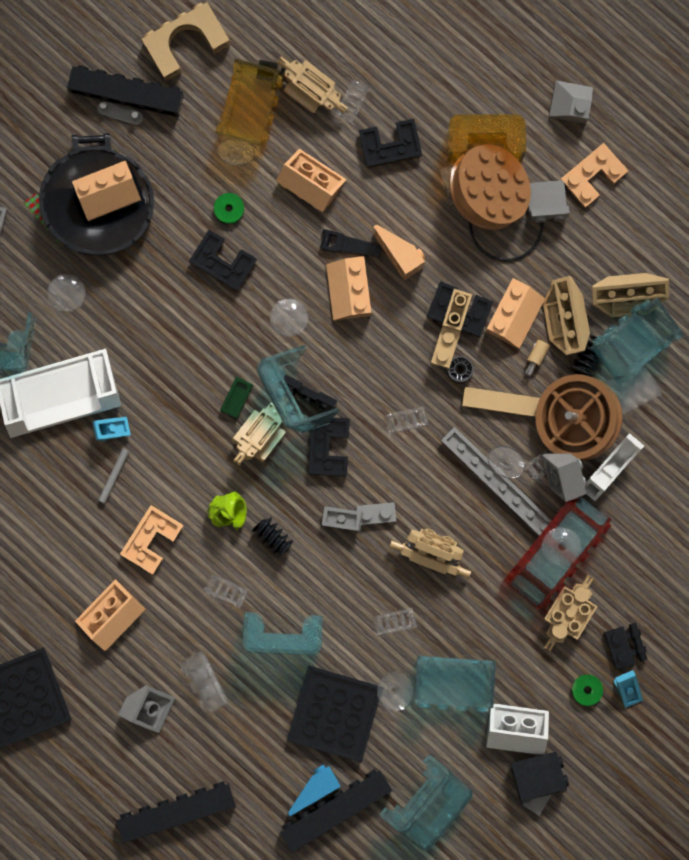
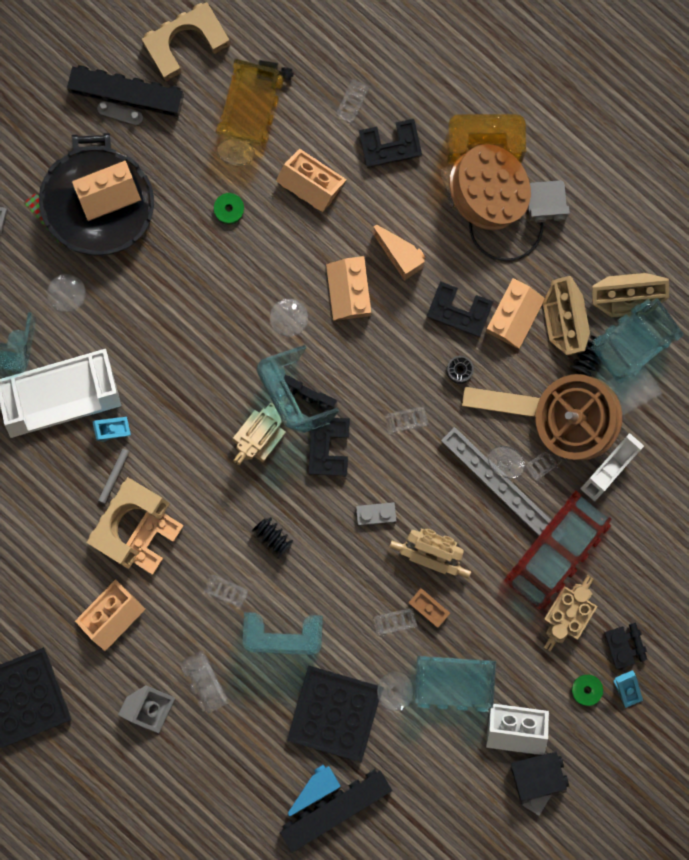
(130, 497): none -> tan arch
(175, 813): black brick -> none
(227, 510): lime helmet -> none
(229, 274): black plate -> none
(236, 397): dark green tile -> none
(310, 86): tan piece -> none
(342, 518): light grey plate -> none
(349, 244): black piece -> none
(429, 608): none -> medium nougat plate
(431, 807): clear light blue windscreen -> none
(451, 328): tan slope -> none
(536, 356): tan piece -> none
(554, 554): clear dish -> none
(565, 475): light grey slope -> none
(571, 102): light grey slope -> none
(599, 160): light nougat plate -> none

